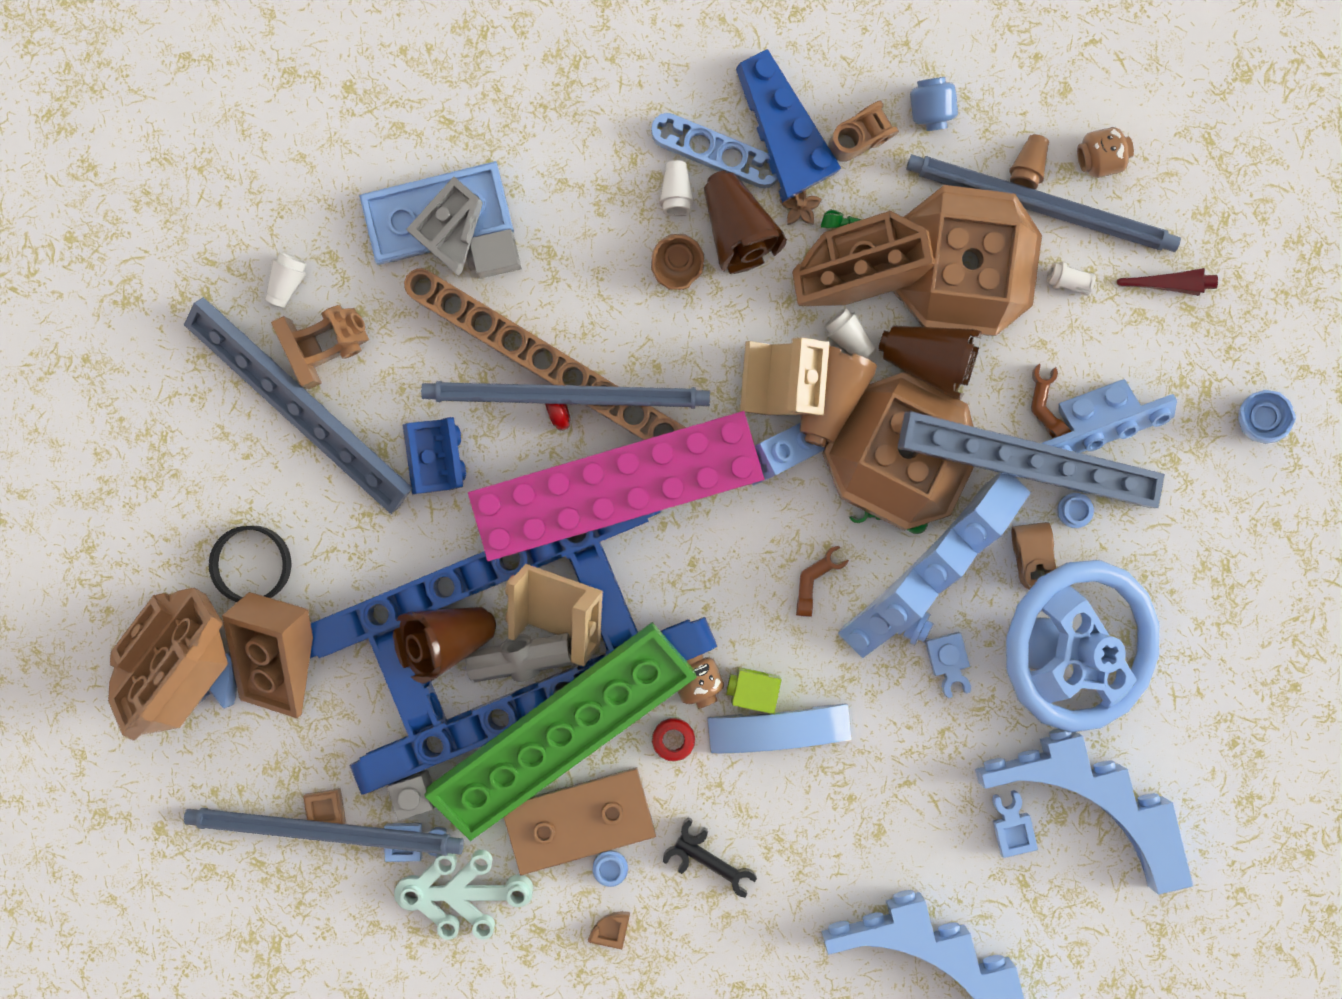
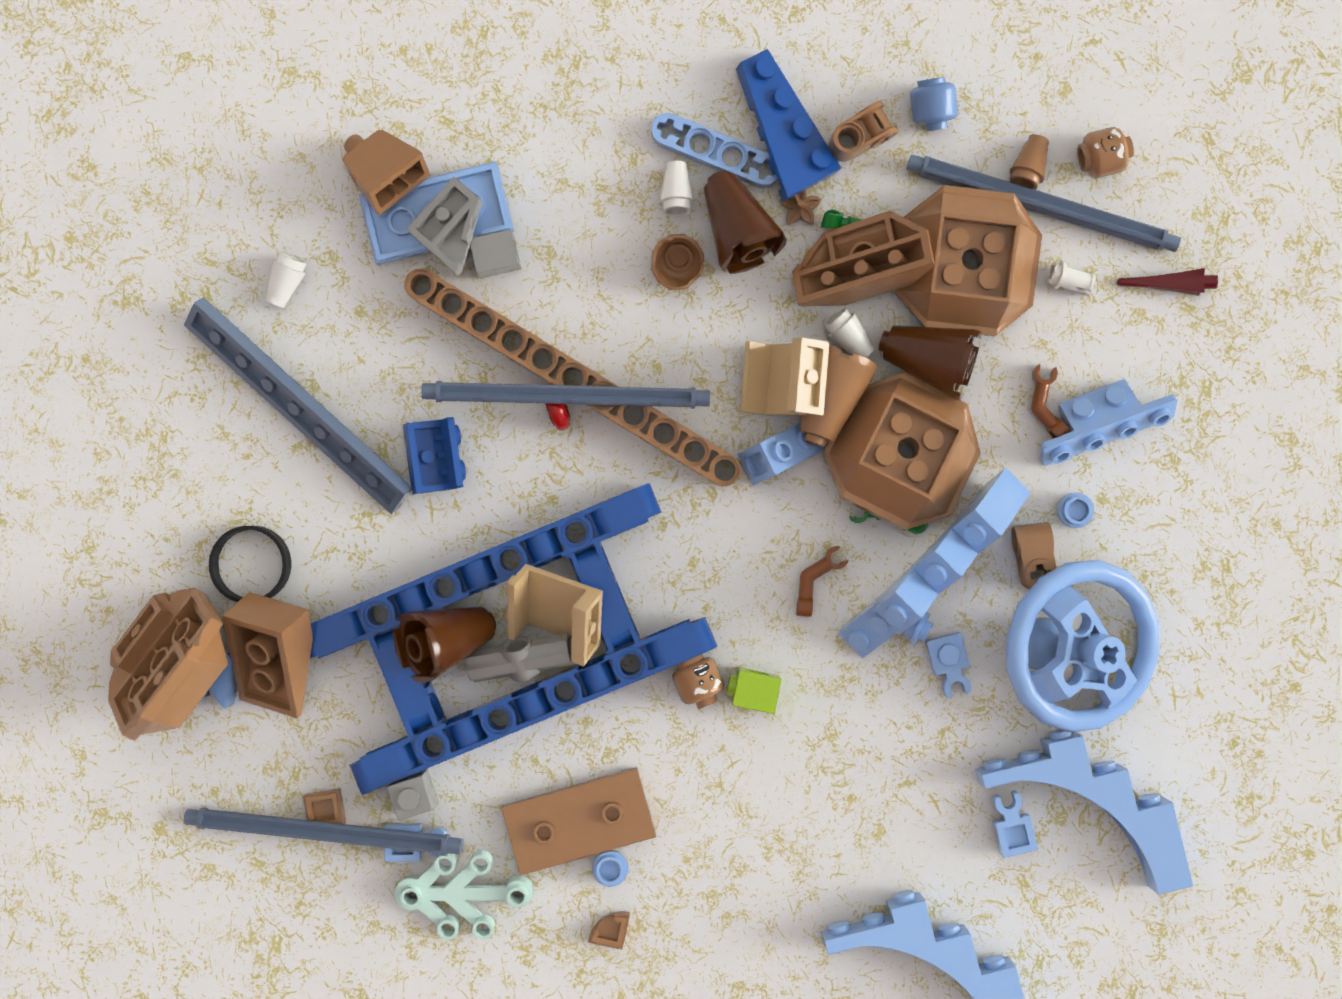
(304, 350): medium nougat tile -> none
(383, 168): none -> medium nougat torso
(560, 732): bright green plate -> none
(616, 486): dark pink plate -> none
(673, 724): red piece -> none
(689, 846): black bar -> none
(779, 730): light blue slope -> none
(1030, 460): sand blue plate -> none
(1266, 416): light blue hair -> none

